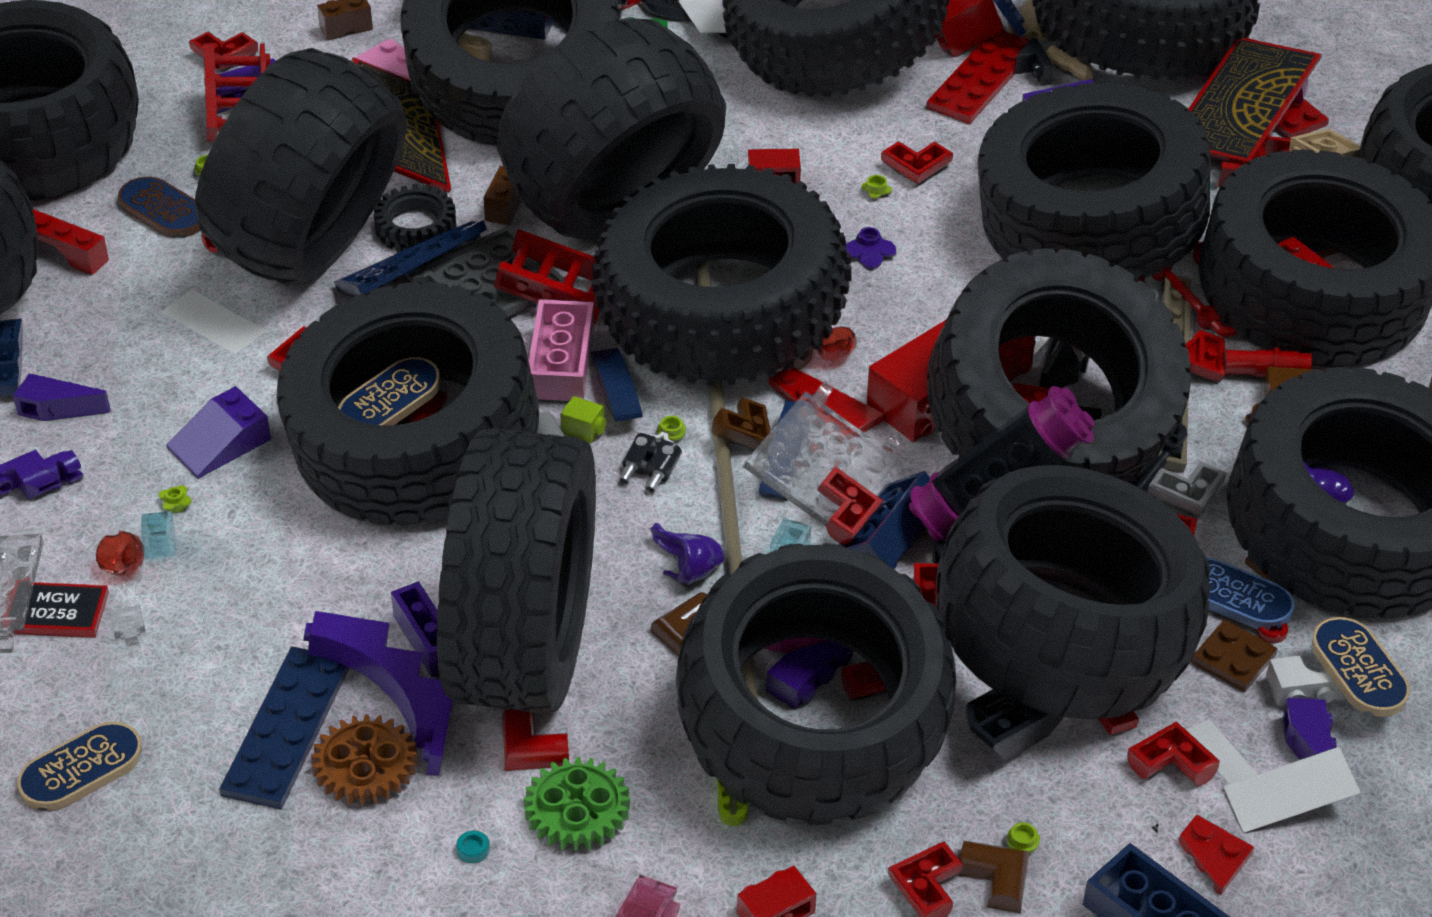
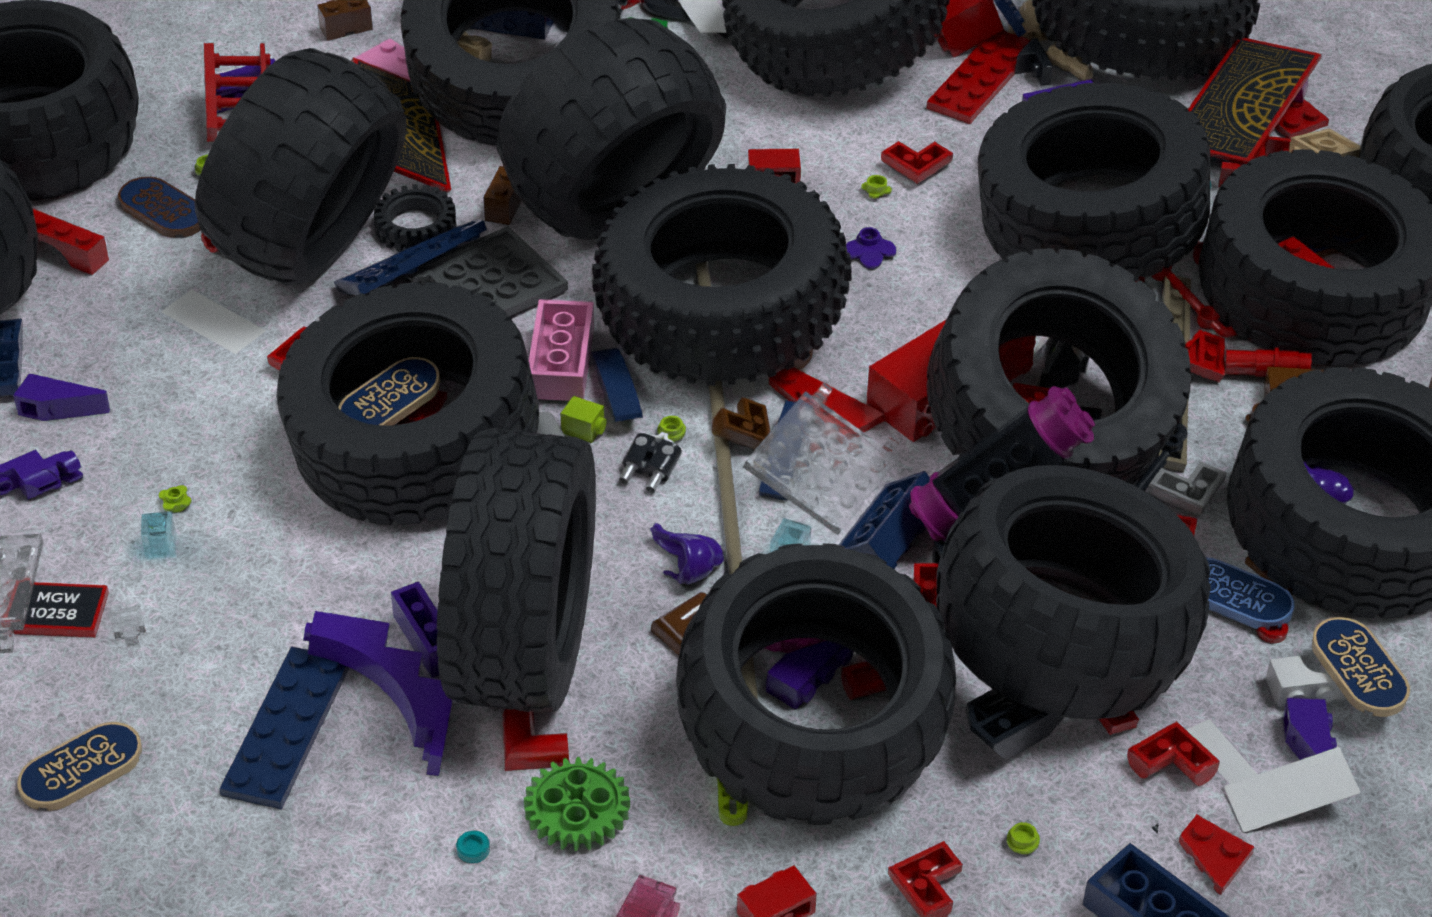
(120, 553): clear red hair -> none
(220, 433): slope -> none
(235, 46): red brick -> none
(364, 759): dark orange gear -> none
(537, 286): red fence -> none
(838, 345): clear red hair -> none
(854, 503): red brick -> none
(1003, 867): reddish brown brick -> none
(1234, 655): reddish brown plate -> none

